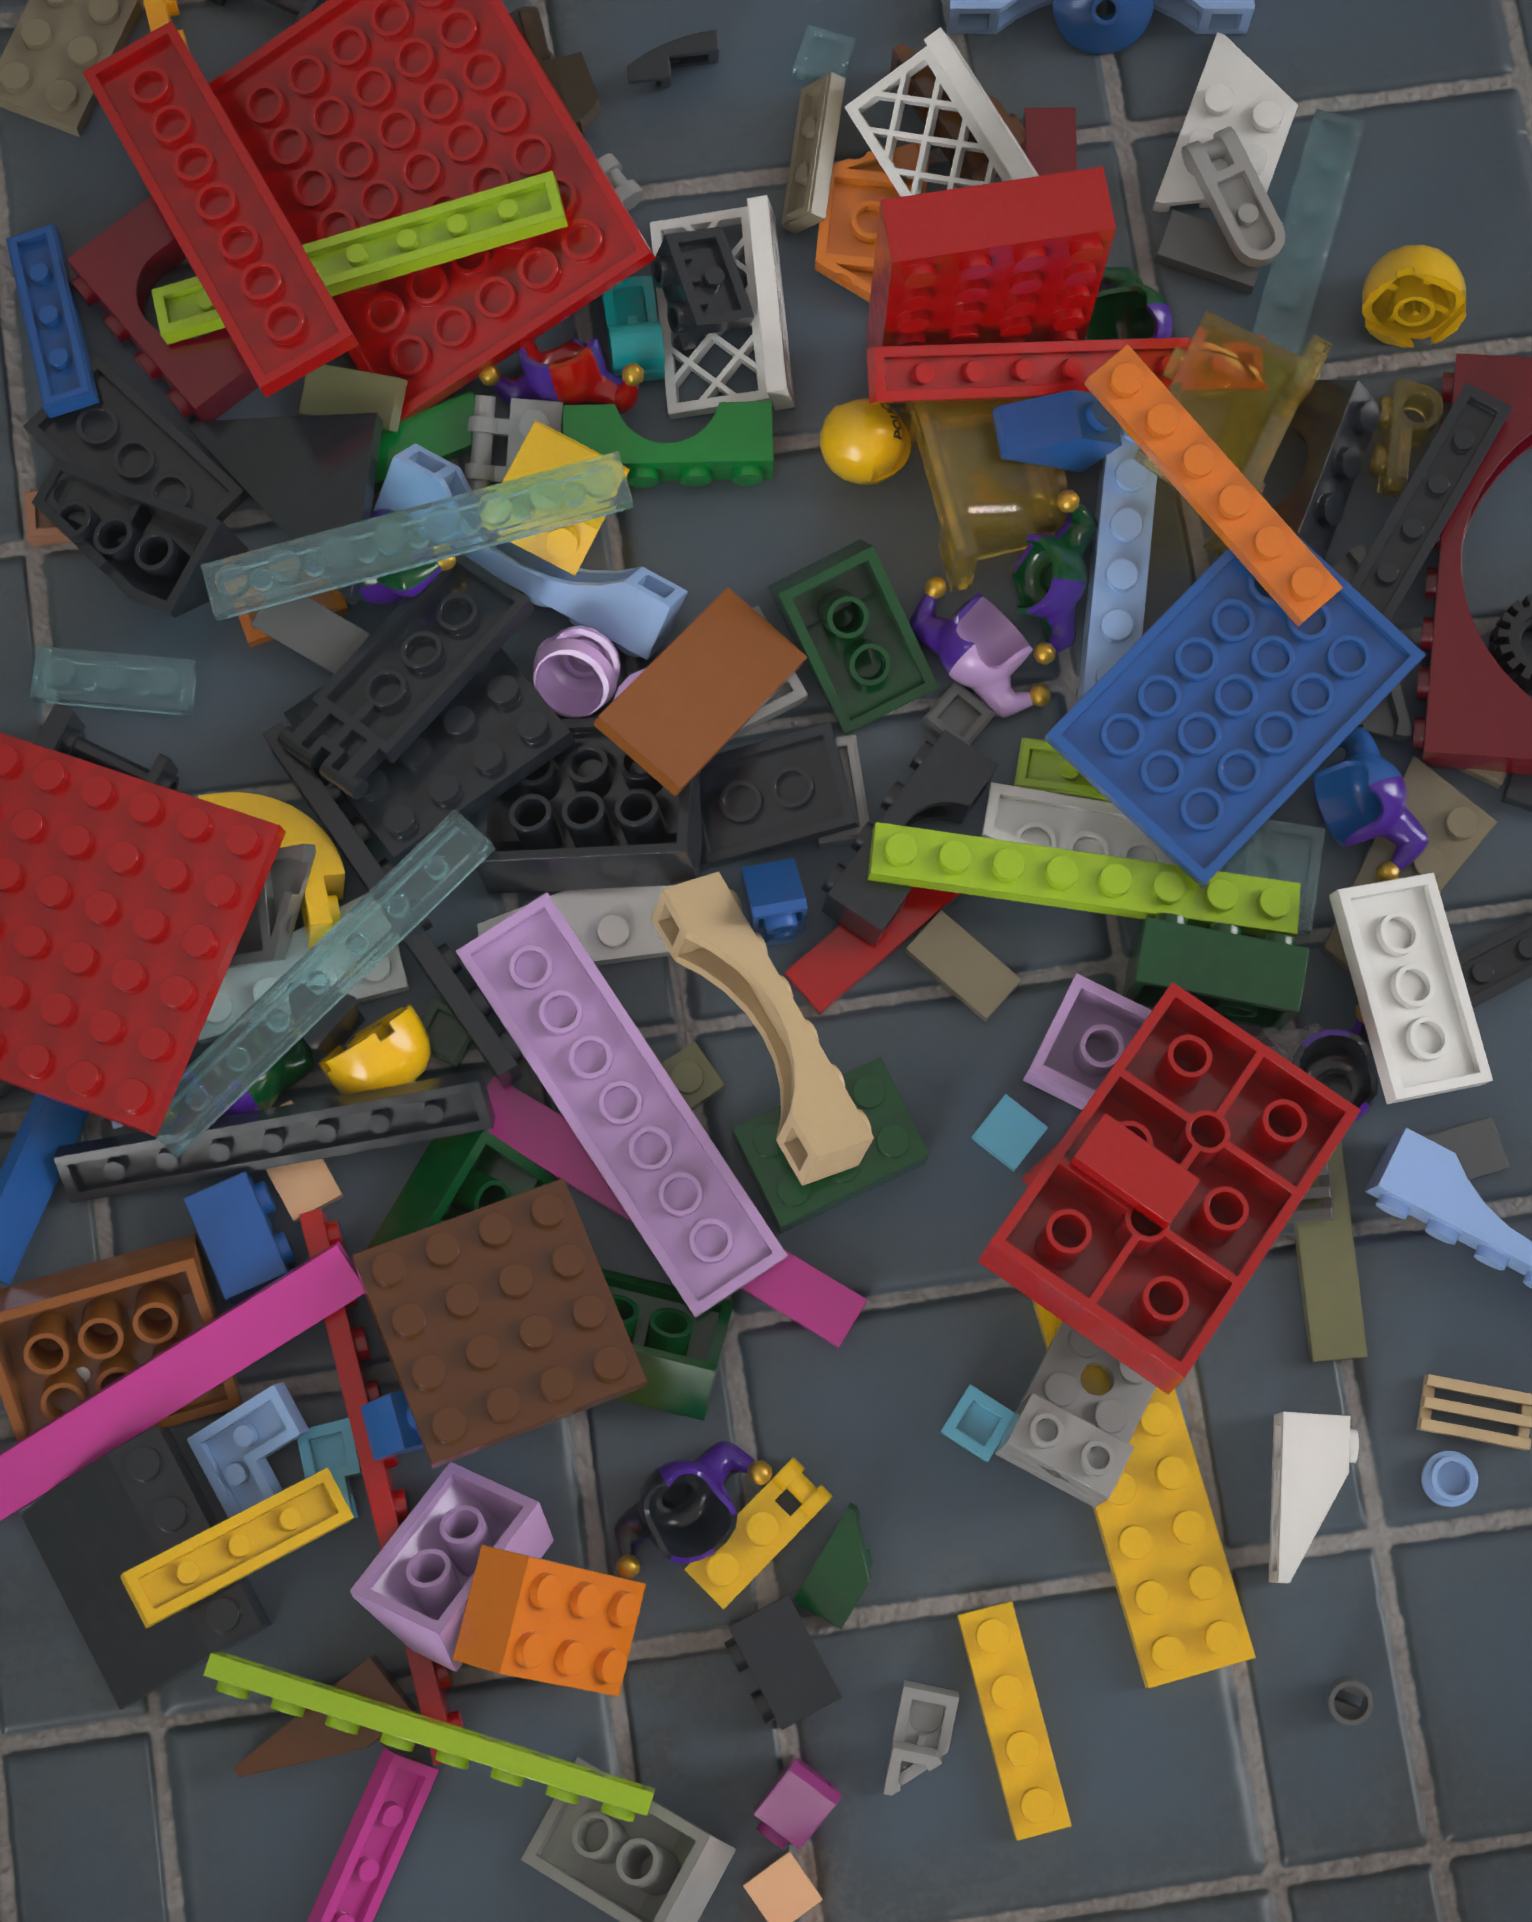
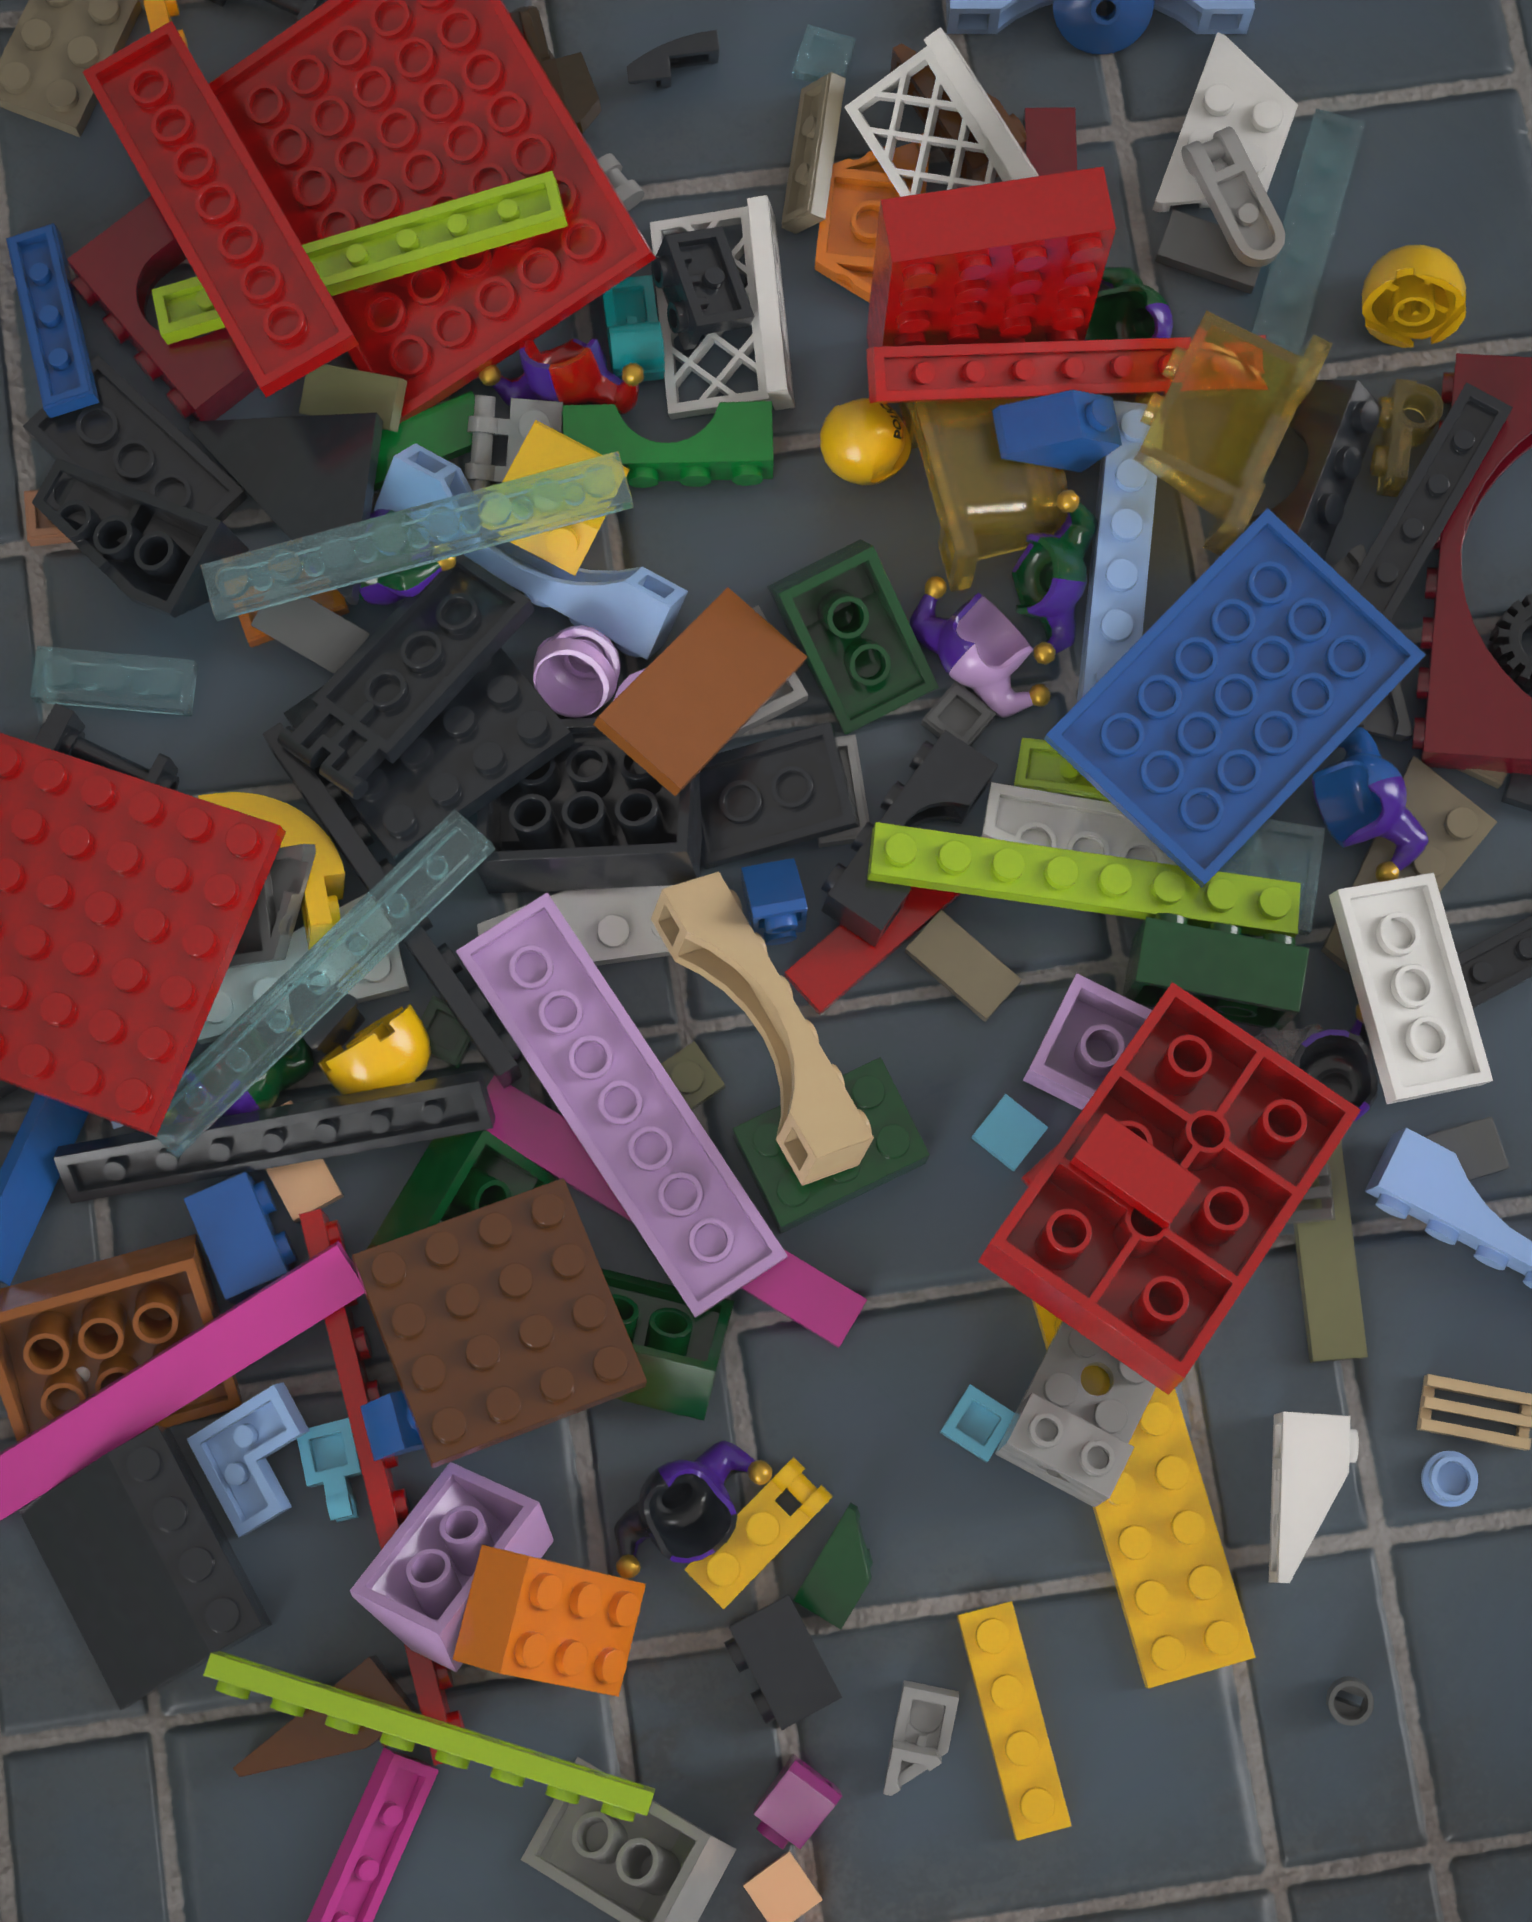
(236, 1547): yellow plate -> none
(1212, 485): orange plate -> none

